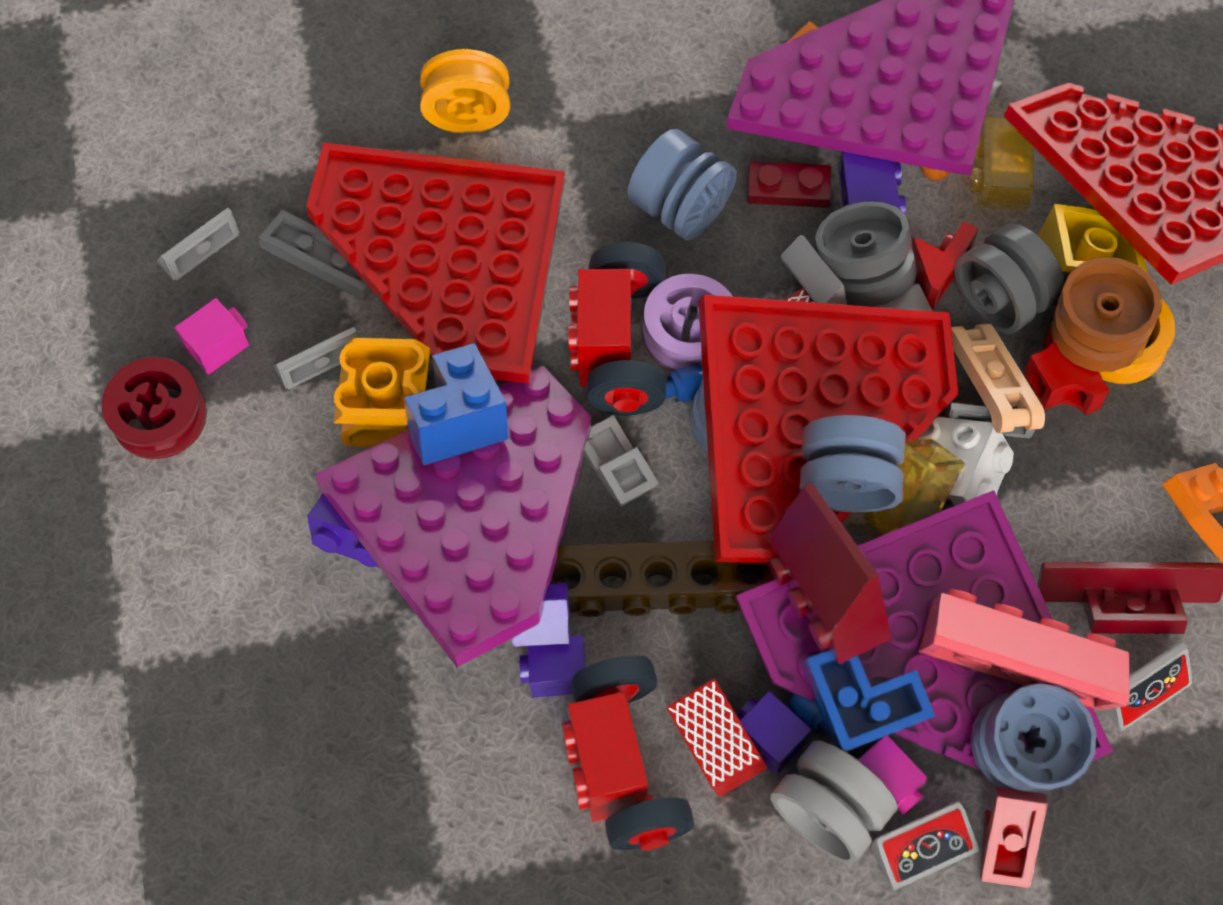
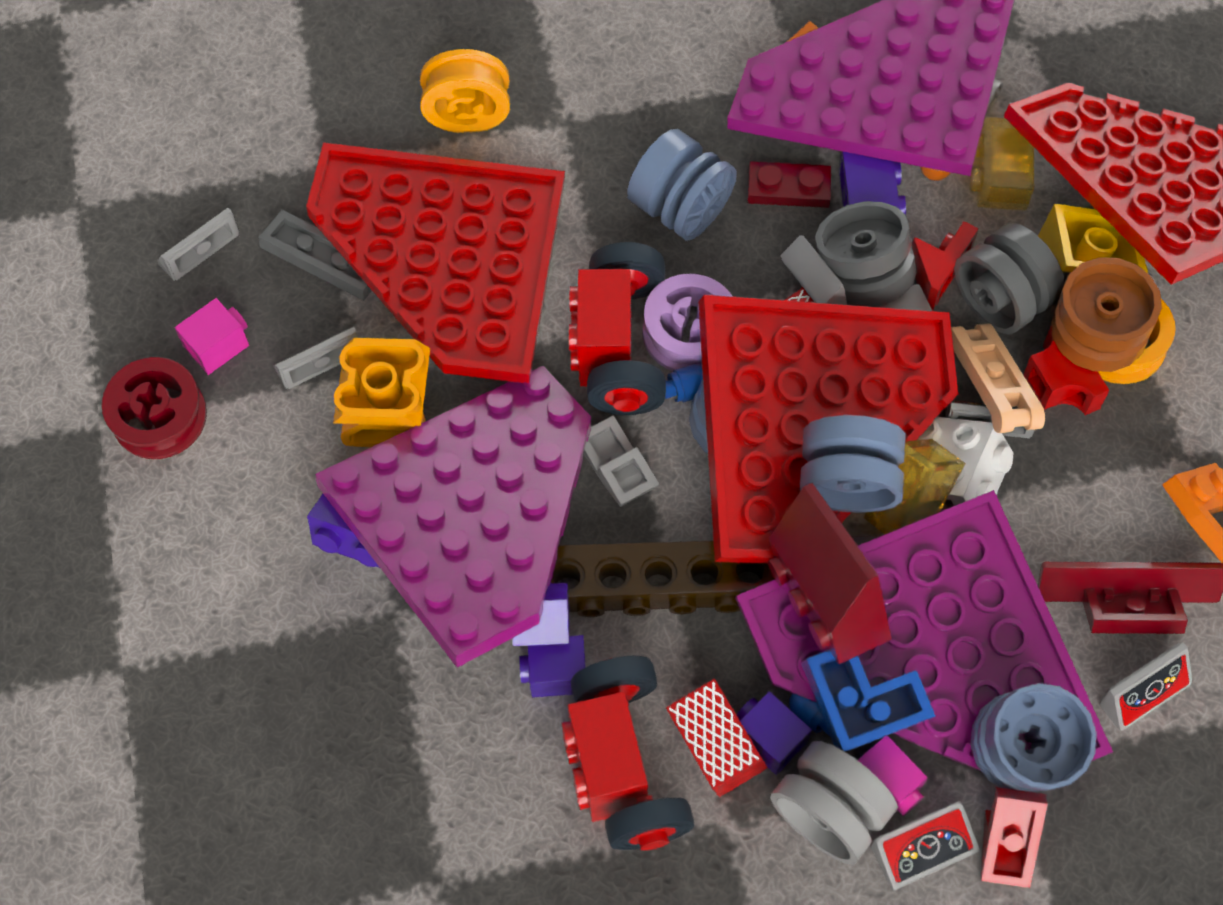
(462, 410): blue brick -> none
(1026, 651): coral slope -> none

